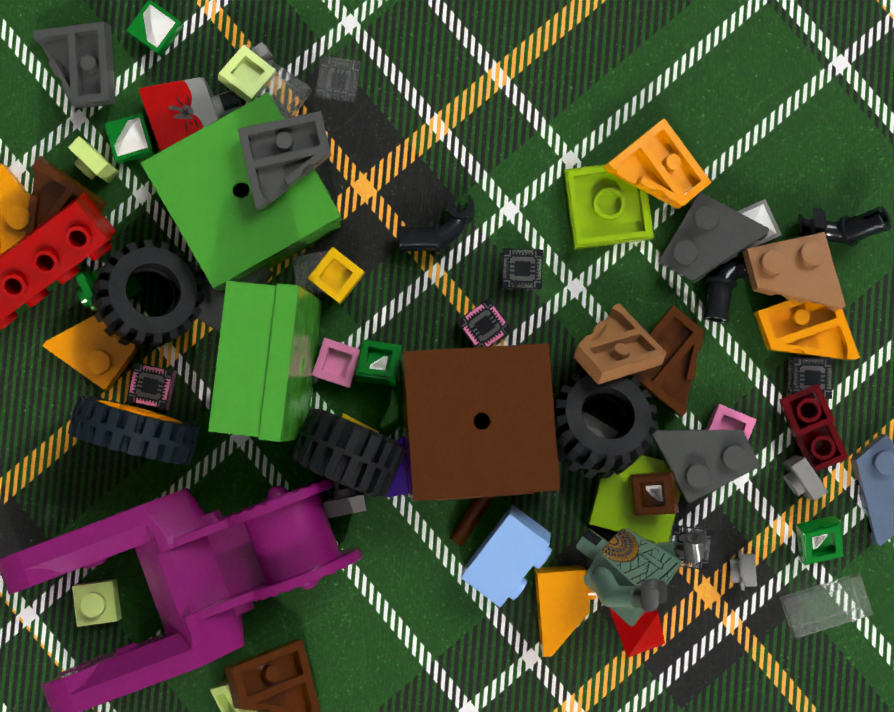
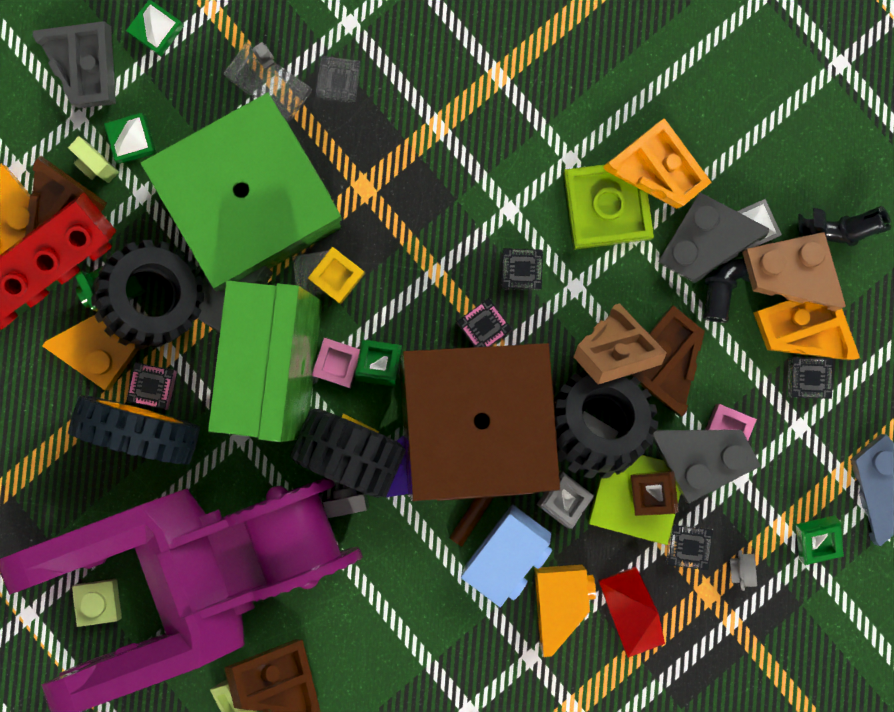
(184, 108): torso -> none
(246, 74): yellowish green plate -> none
(282, 154): dark grey wing -> none
(440, 236): black piece -> none
(567, 503): none -> light grey tile
(634, 572): torso -> none
(802, 478): light grey plate -> none
(813, 427): dark red slope -> none
(826, 605): clear tile -> none

